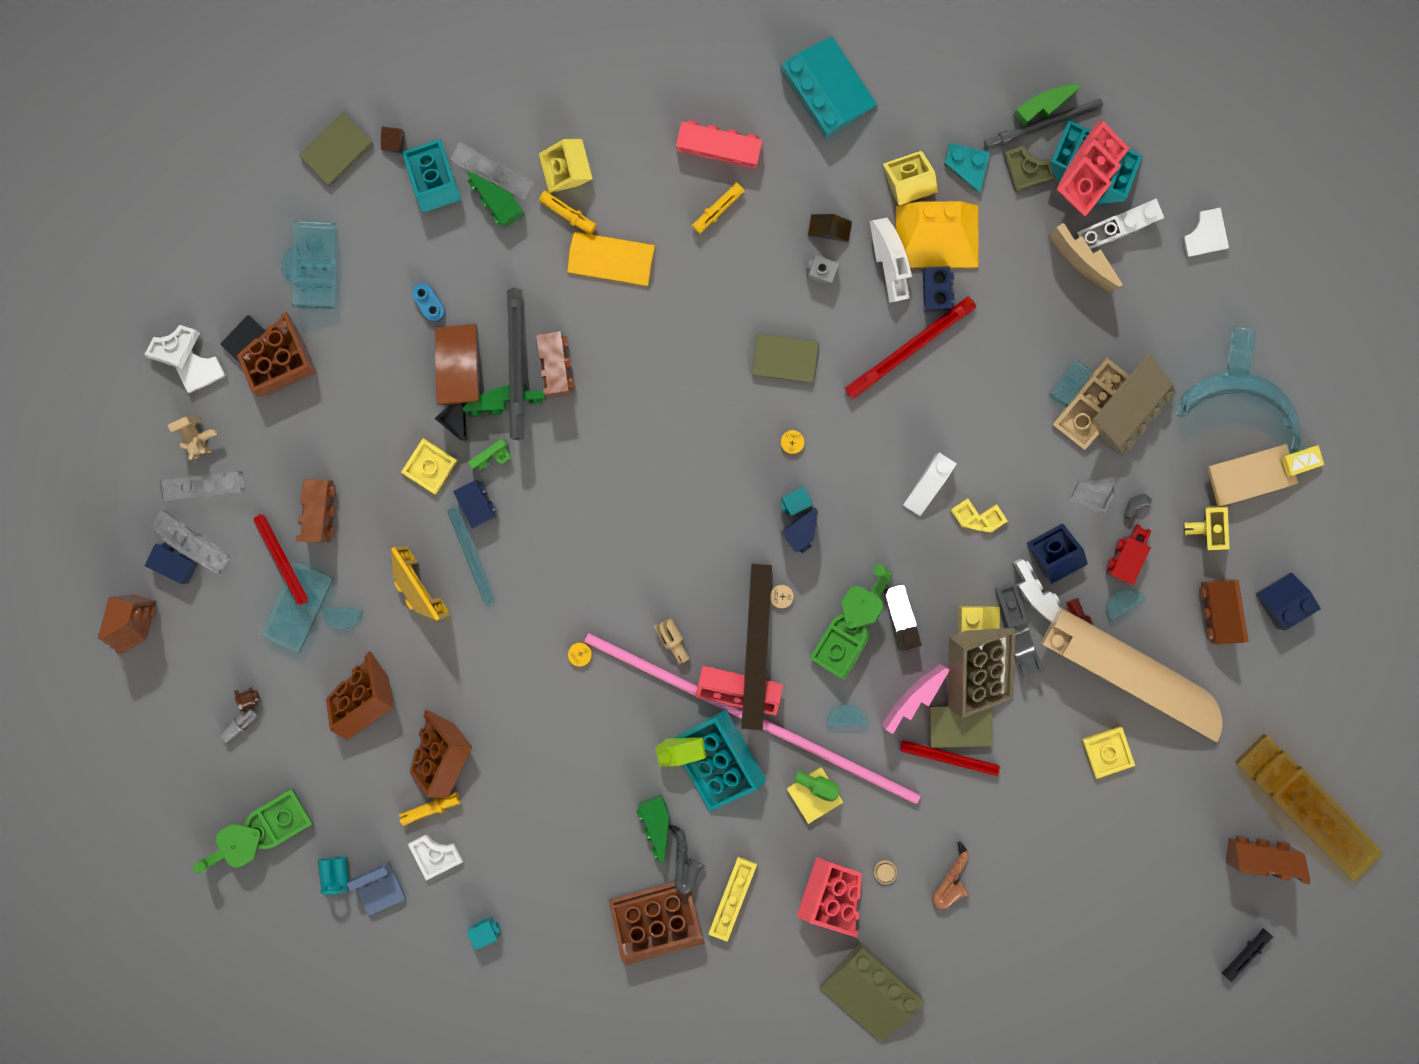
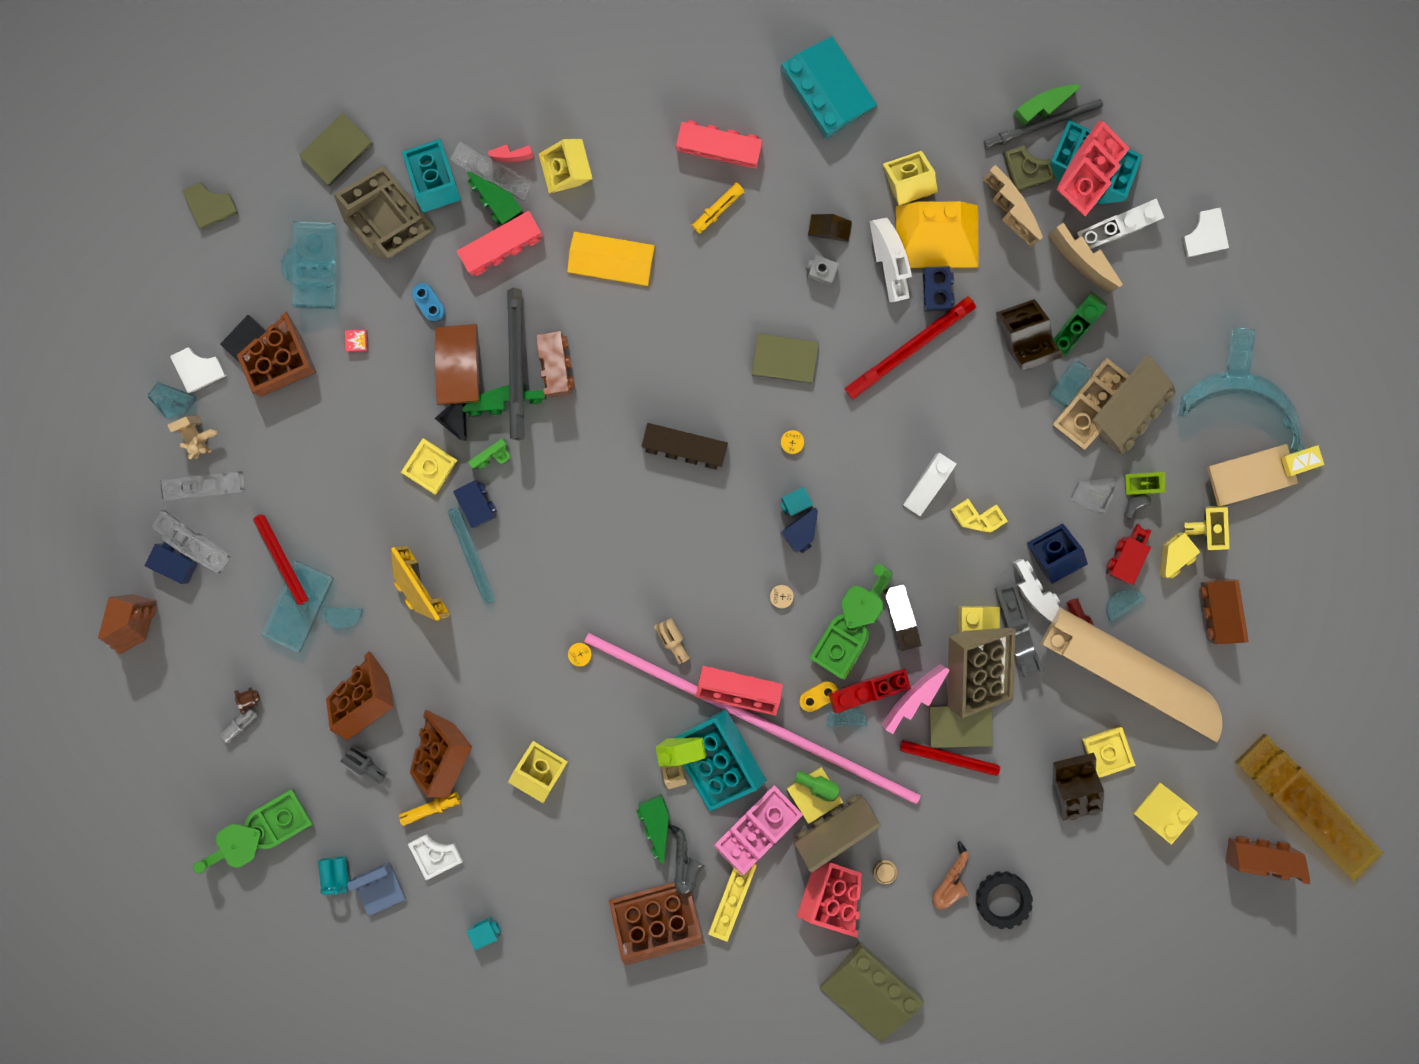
(170, 400): none -> clear light blue slope
(173, 348): white tile -> none
(207, 206): none -> olive tile
(317, 511): dark orange wedge -> none
(356, 340): none -> tile
(362, 764): none -> dark grey arm
(382, 214): none -> dark tan slope
(392, 139): reddish brown slope -> none
(500, 243): none -> coral brick
(503, 154): none -> coral slope
(537, 772): none -> light yellow slope
(573, 216): yellow pin -> none
(673, 776): none -> tan slope
(684, 445): none -> dark brown brick
(756, 647): dark brown tile -> none
(758, 830): none -> bright pink slope
(817, 695): none -> yellow plate
(836, 832): none -> dark tan slope
(869, 690): none -> red slope
(968, 164): teal wing -> none
(1004, 921): none -> black tyre
(1018, 215): none -> tan slope
(1028, 335): none -> dark brown bracket
(1078, 787): none -> dark brown bracket
(1079, 322): none -> green slope
(1145, 483): none -> lime slope
(1165, 813): none -> light yellow slope
(1176, 554): none -> light yellow slope
(1247, 955): black pin -> none
(1287, 602): dark blue slope -> none

